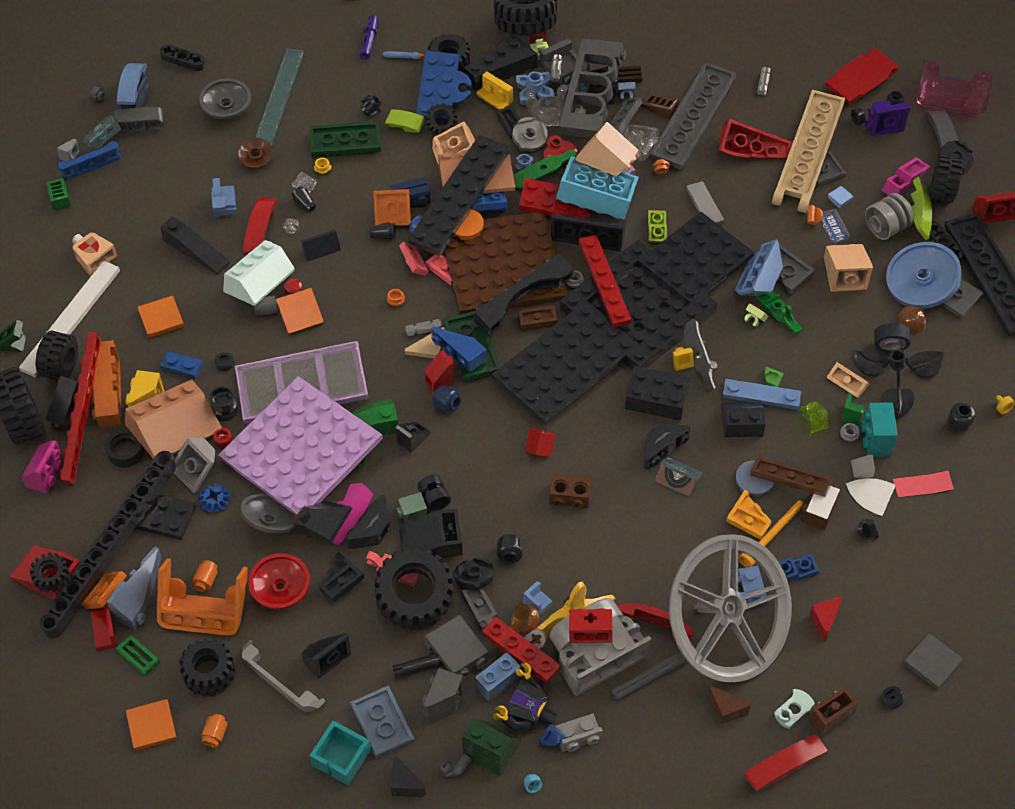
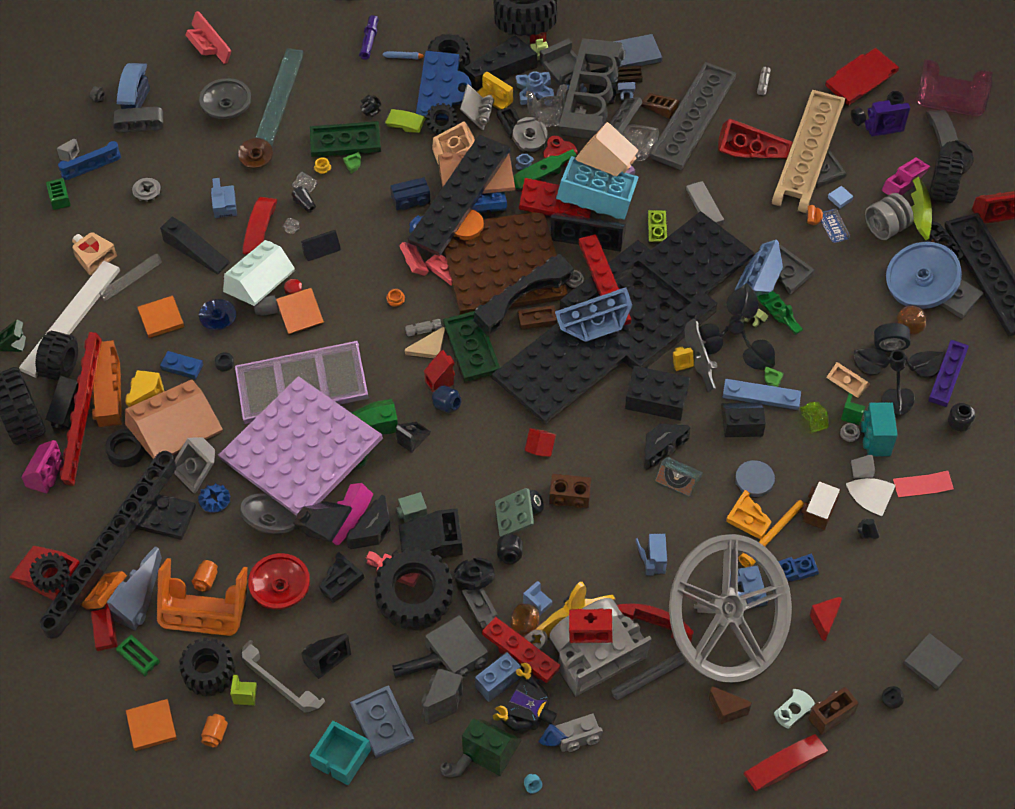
(102, 132): clear light blue panel -> none
(130, 277): none -> clear axle
(149, 184): none -> light grey gear
(172, 53): black beam -> none
(207, 40): none -> coral bracket
(217, 308): none -> clear blue dish
(222, 437): red tile -> none
(223, 403): black wheel -> none
(243, 692): none -> lime panel
(353, 162): none -> bright green tile
(384, 231): black cone -> none
(392, 207): orange tile -> none
(404, 781): black slope -> none
(434, 492): black wheel -> none
(462, 348): blue slope -> none
(476, 106): none -> light grey hinge
(517, 510): none -> sand green plate
(556, 68): light grey axle -> none
(596, 316): none -> medium blue wedge
(640, 51): none -> sand blue tile
(656, 554): none -> medium blue piece
(661, 166): orange plate -> none
(740, 303): none -> black plant
(791, 476): reddish brown tile -> none
(847, 267): light nougat slope -> none
(948, 373): none -> dark purple plate
(1004, 404): yellow tile -> none

